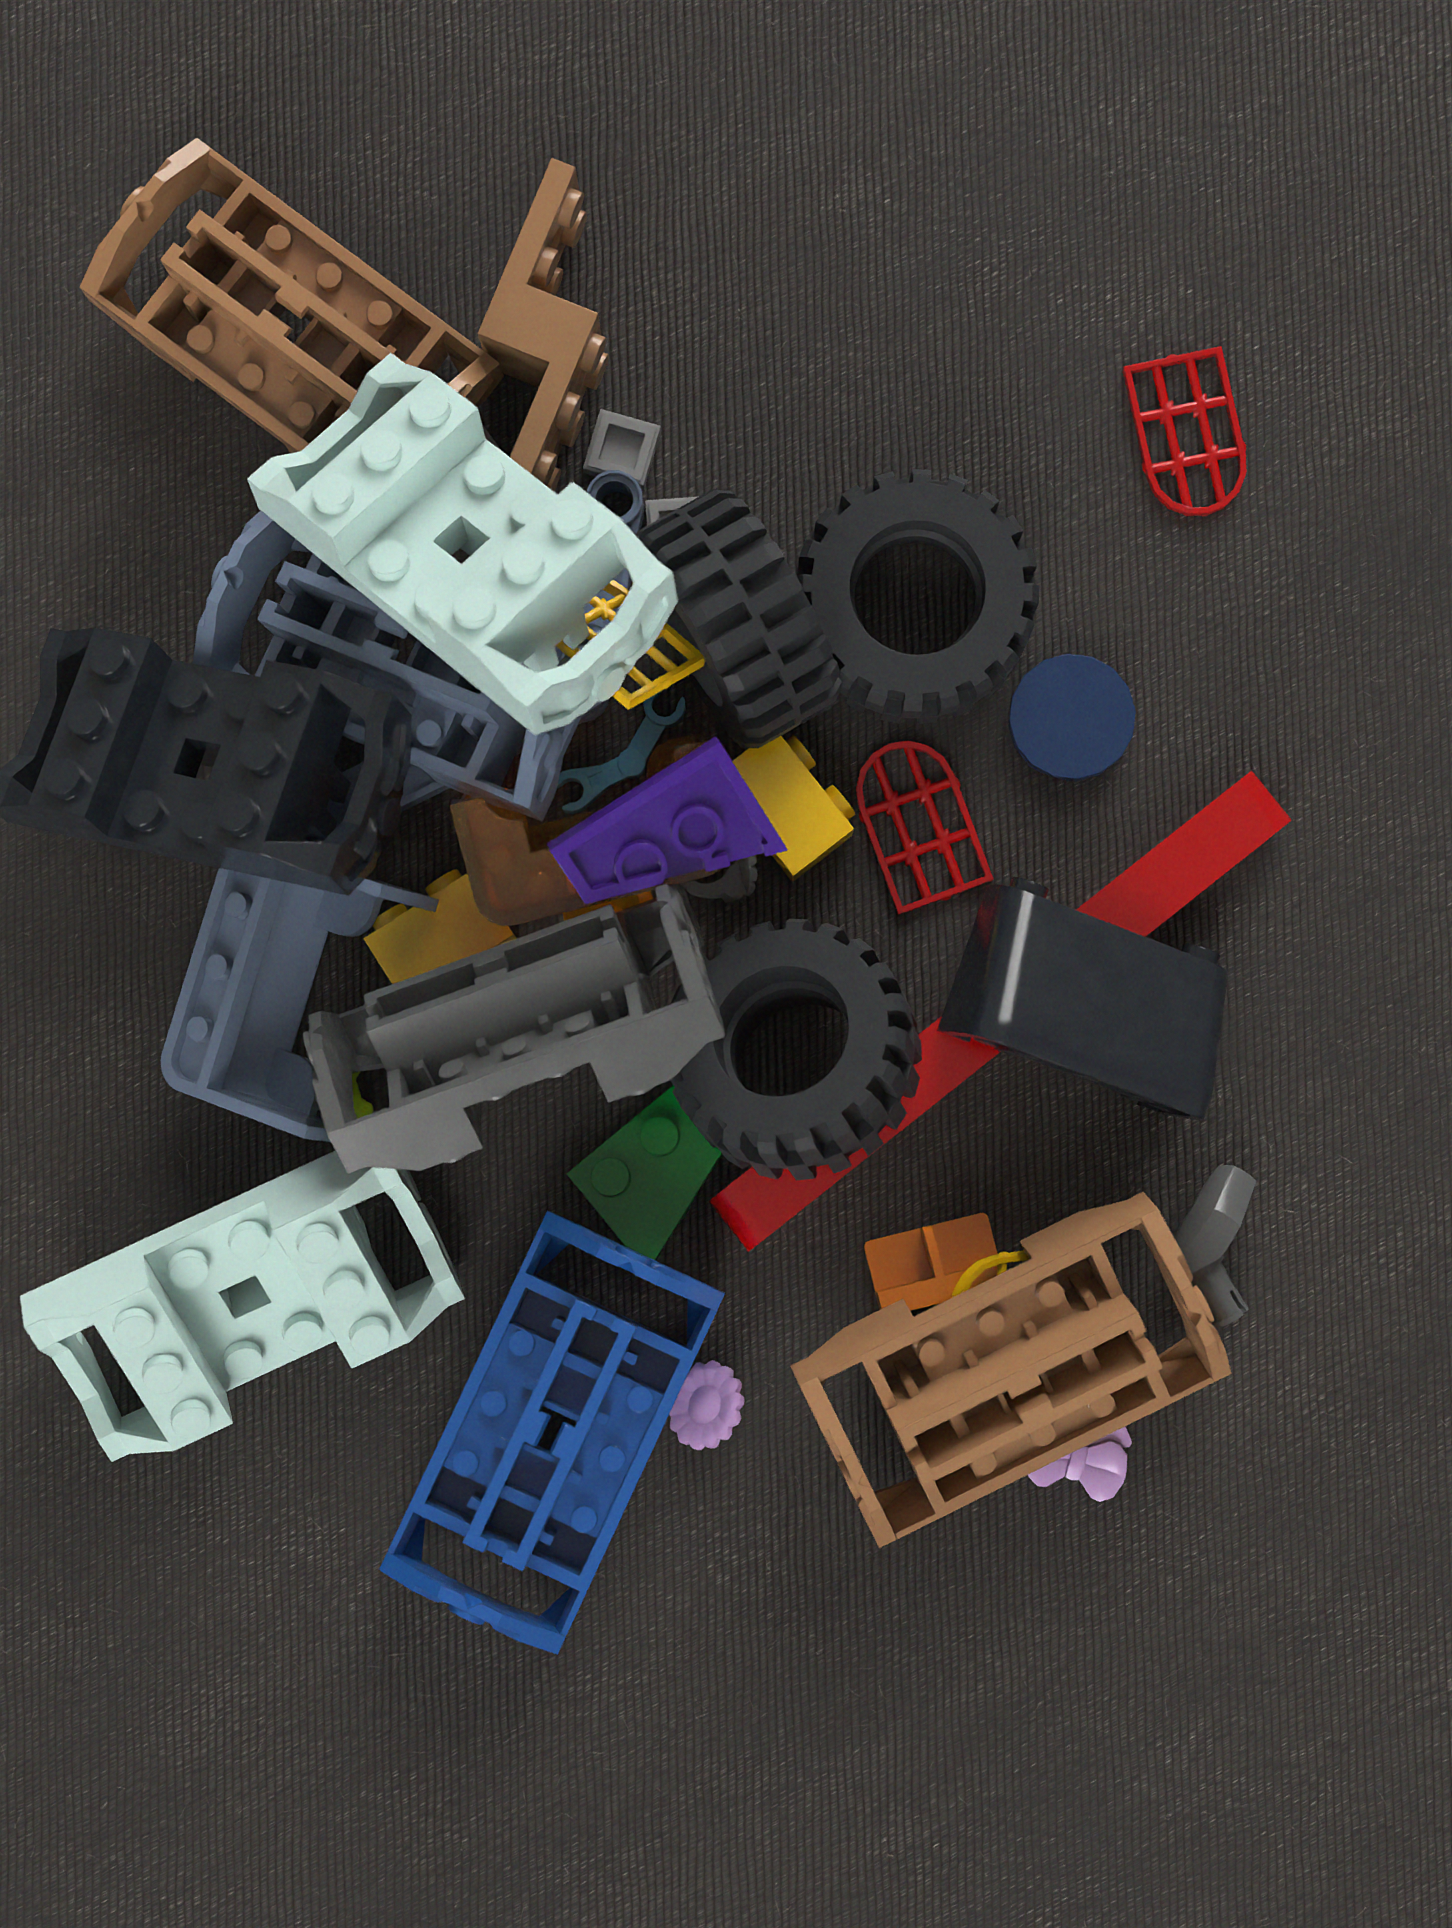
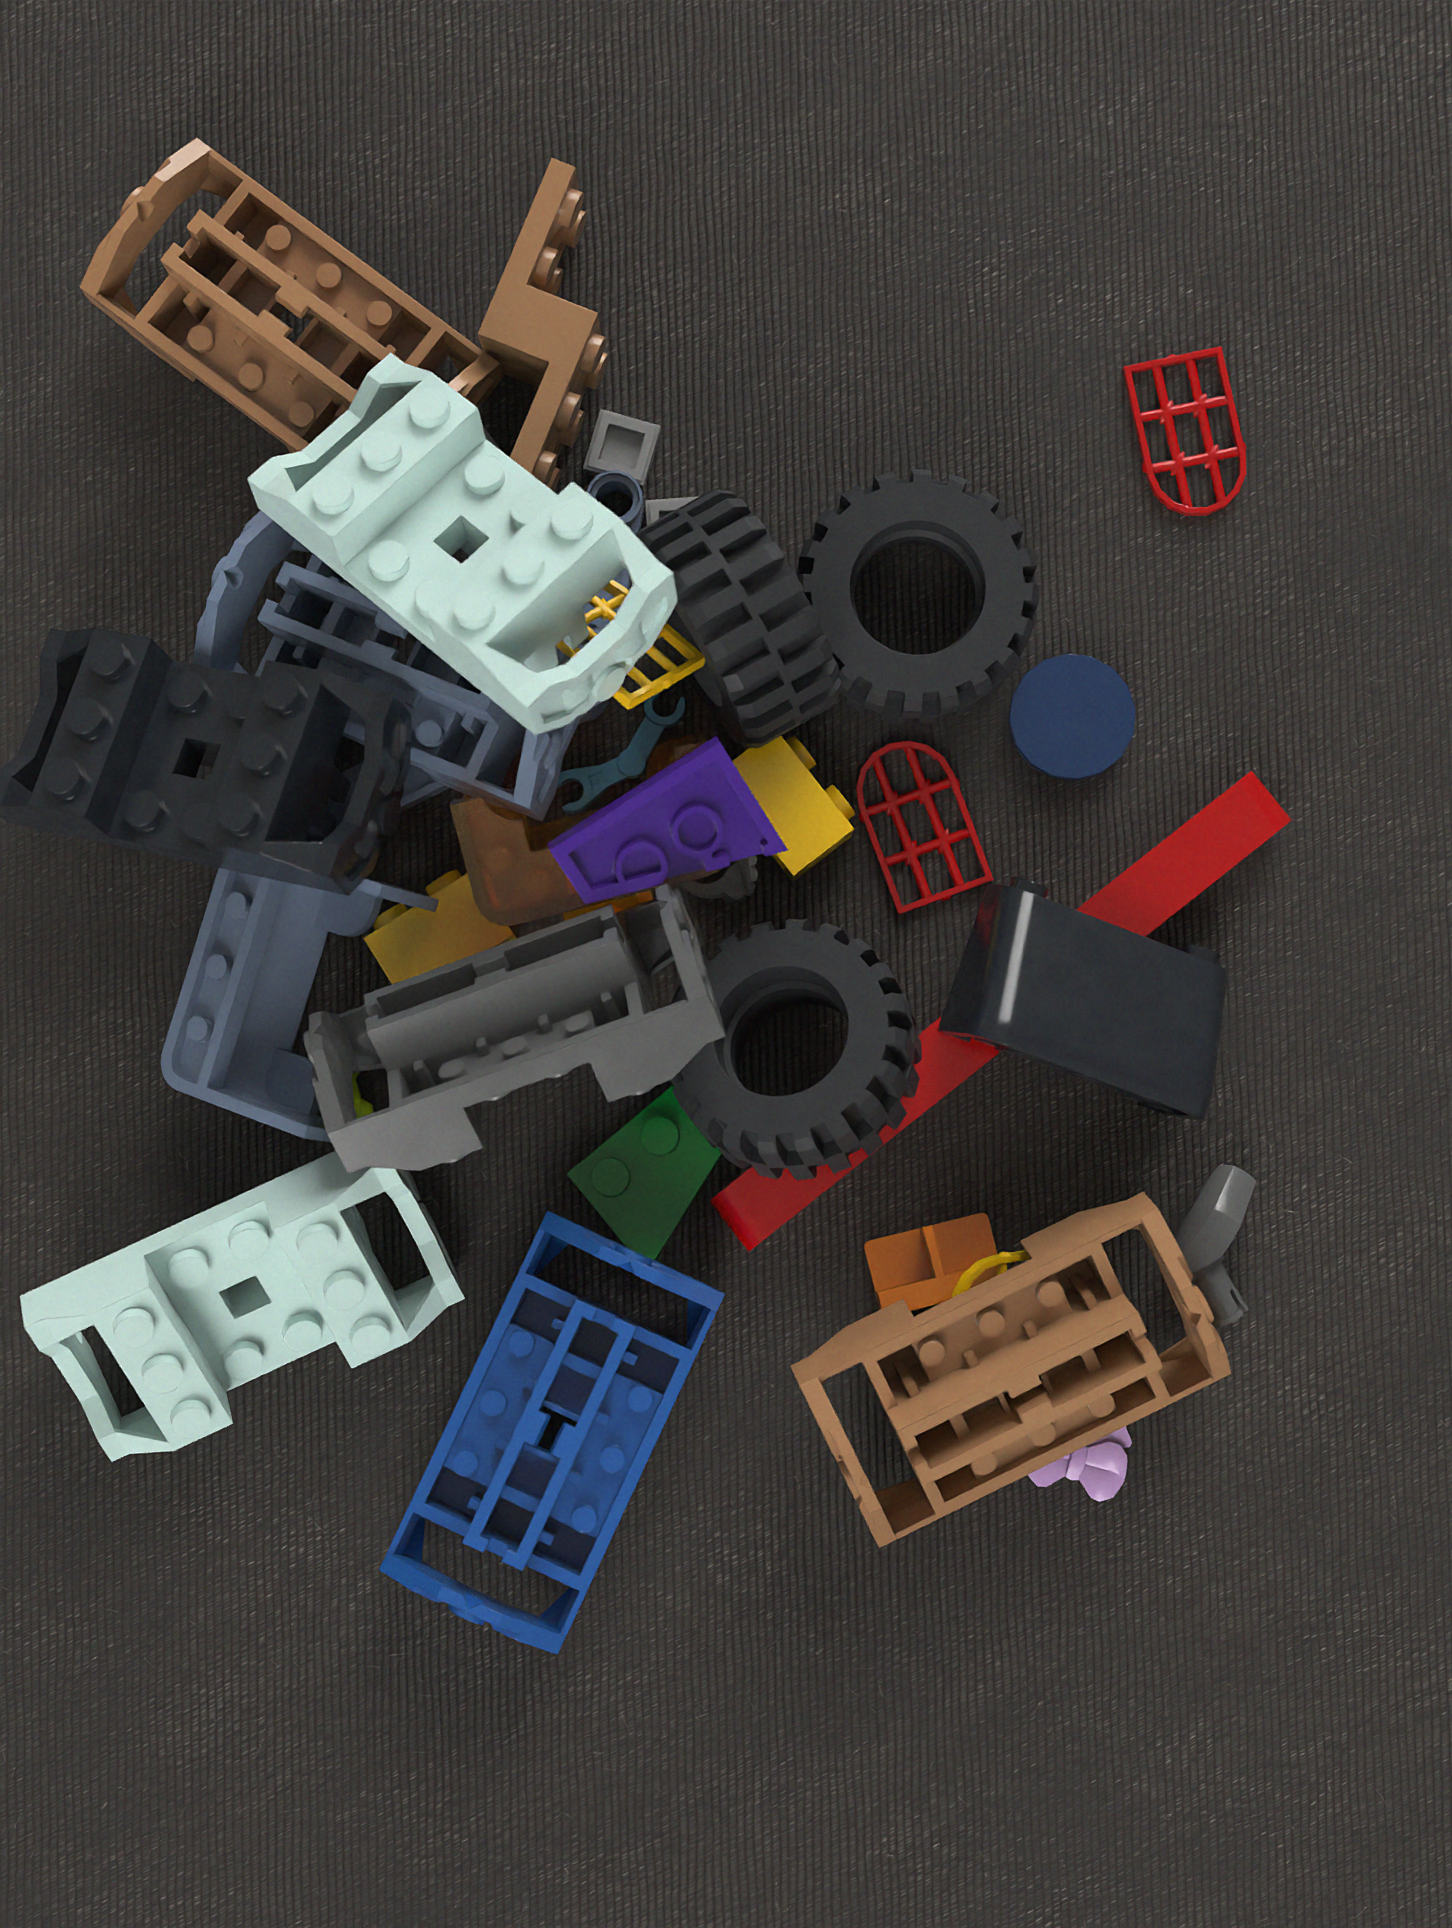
(707, 1406): lavender piece -> none

